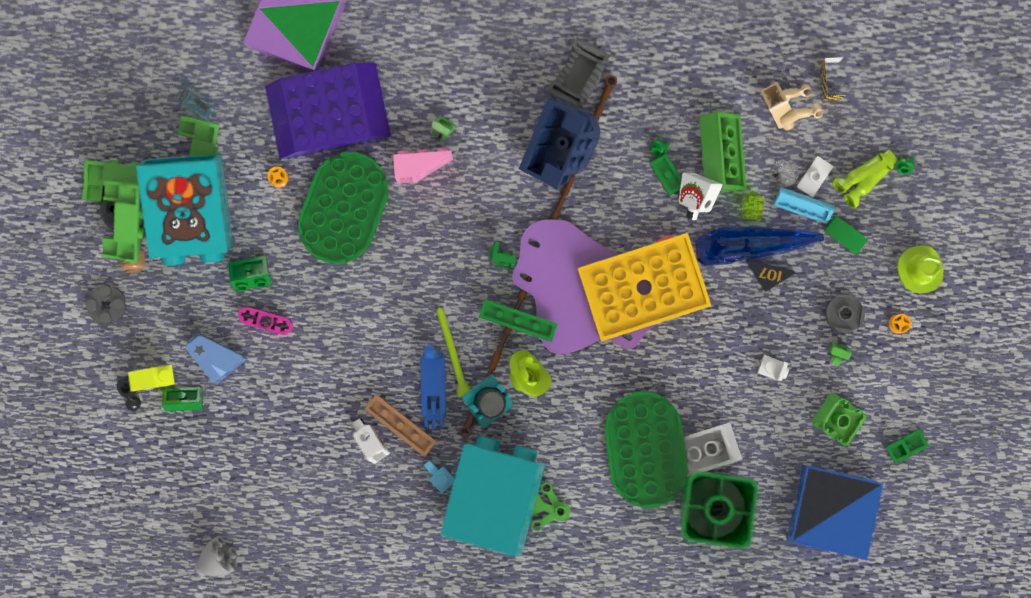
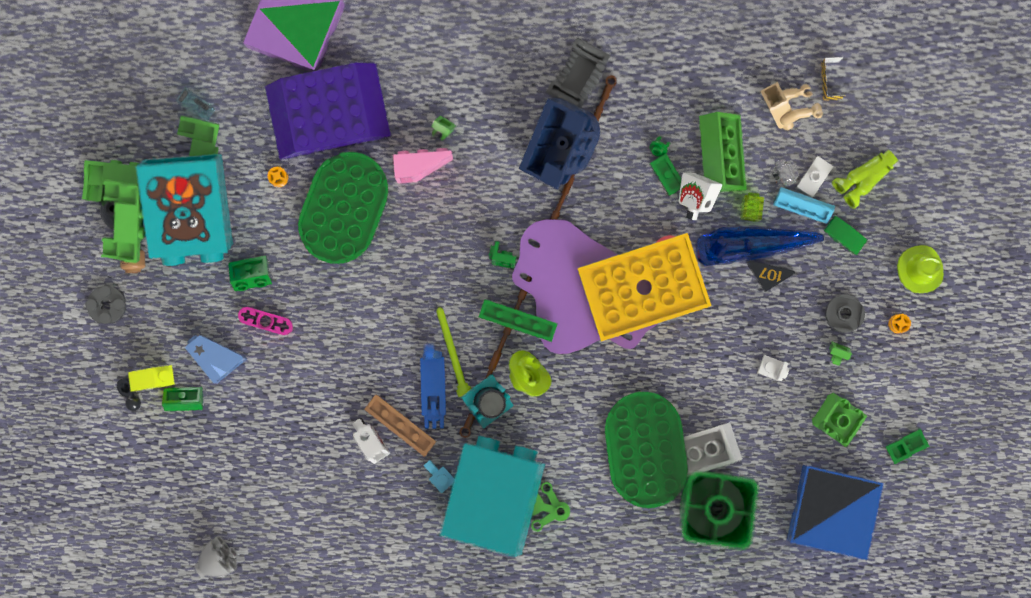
(904, 166): green plate -> none

